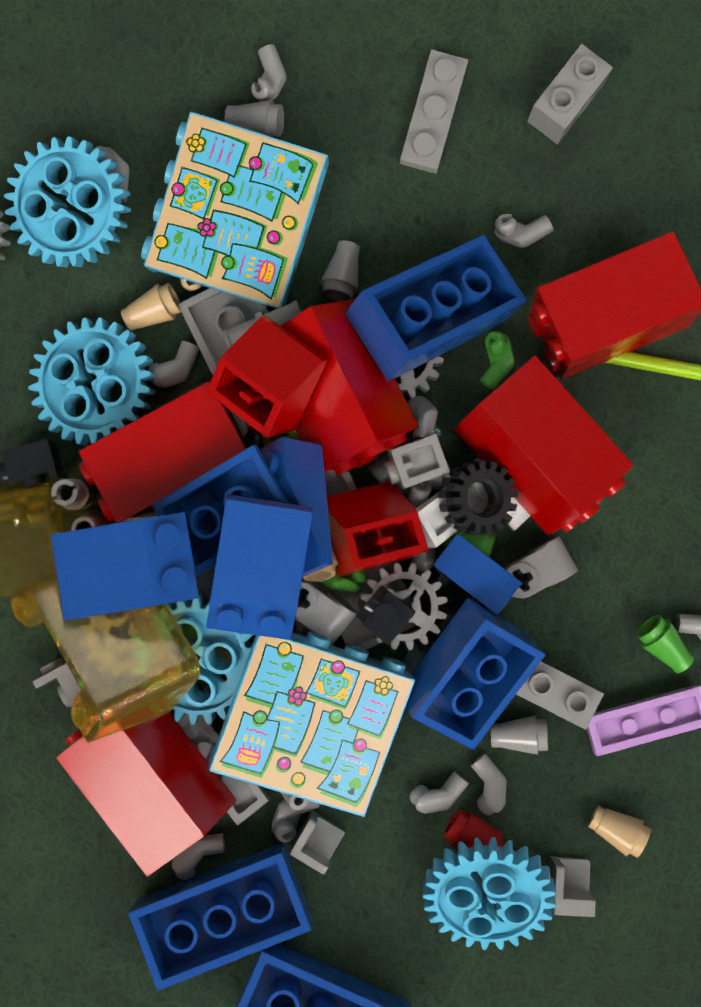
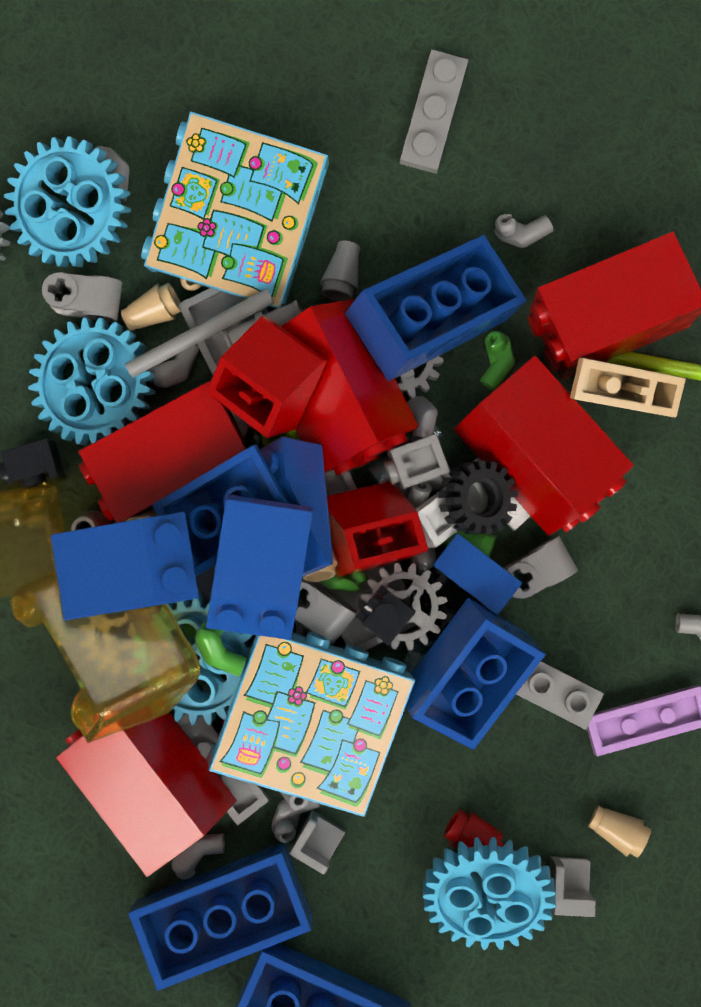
(68, 685): light grey bracket -> none
(72, 494): light grey pin -> none
(89, 297): none -> light grey piece
(199, 333): none -> light grey bar
(214, 652): none -> bright green arm
(259, 117): light grey cone -> none
(273, 77): light grey arm -> none
(438, 799): light grey arm -> none
(495, 785): light grey arm -> none
(521, 735): light grey cone -> none
(569, 93): light grey brick -> none
(627, 387): none -> tan slope
(662, 640): bright green cone -> none

